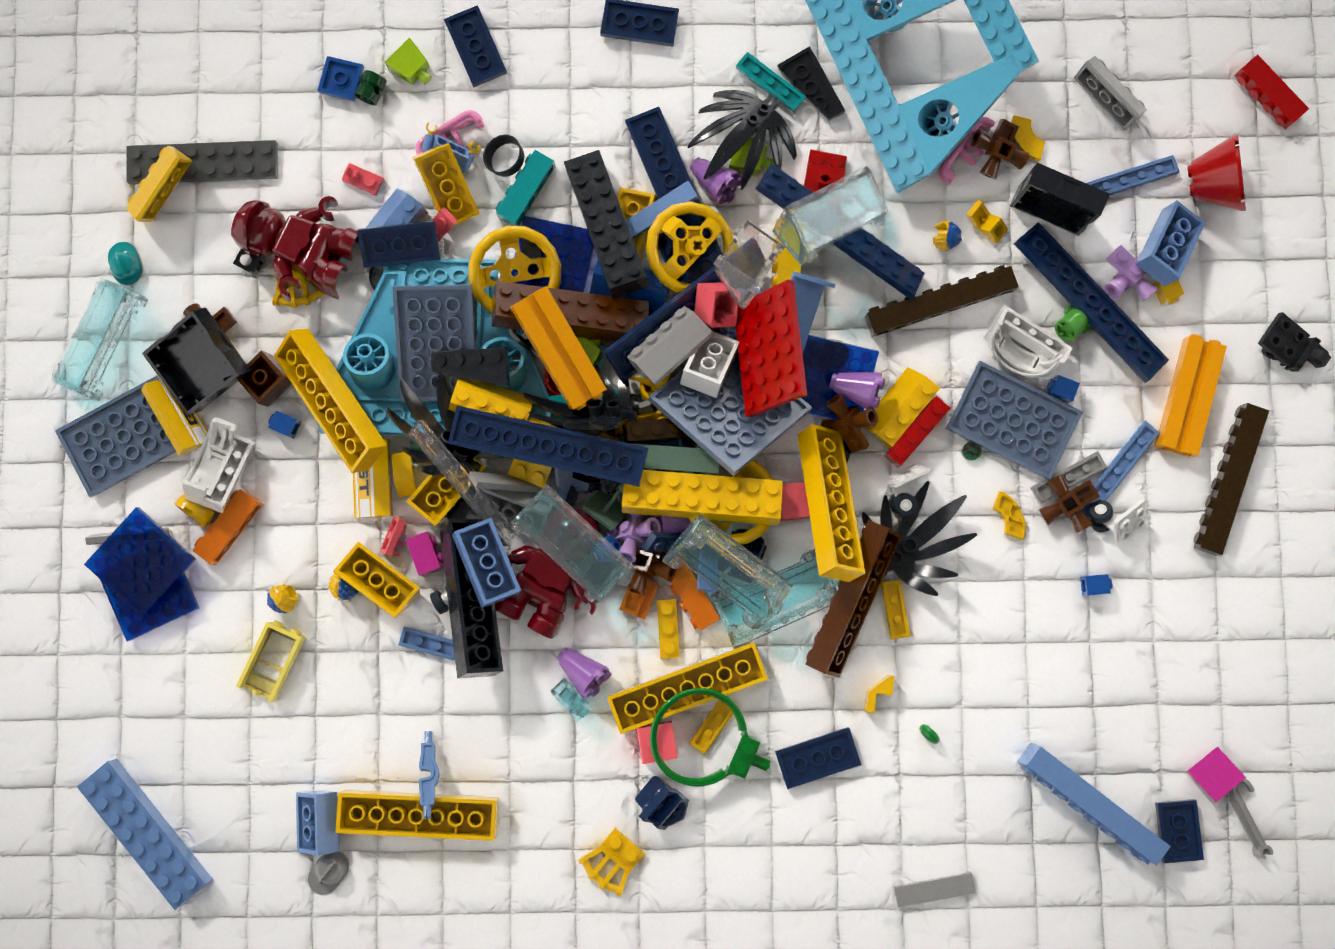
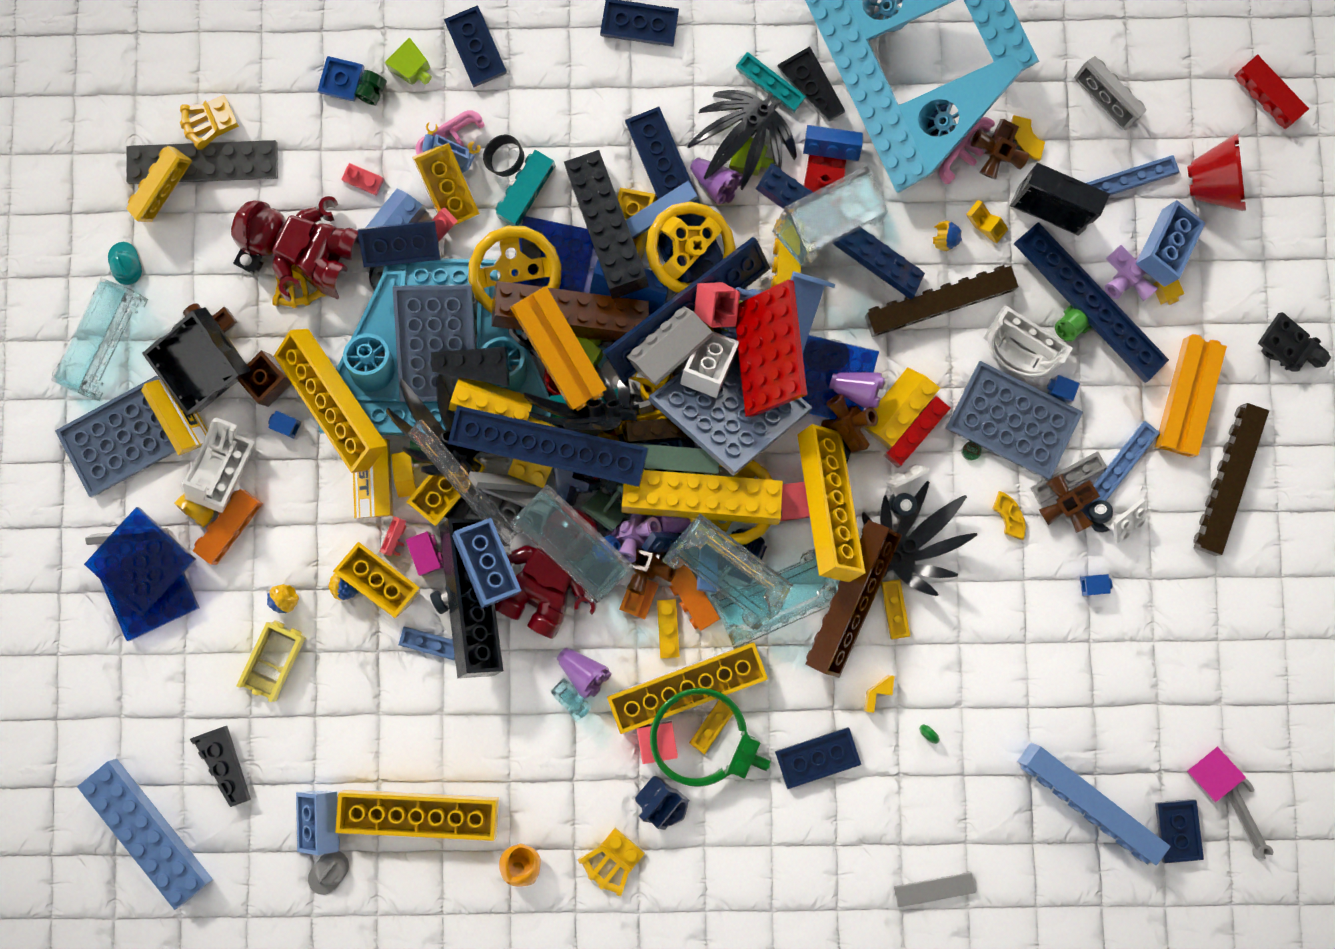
(220, 120): none -> yellow plate
(220, 756): none -> black wing
(428, 784): medium blue piece -> none
(520, 865): none -> light orange piece
(747, 262): clear windscreen -> none
(833, 143): none -> blue brick

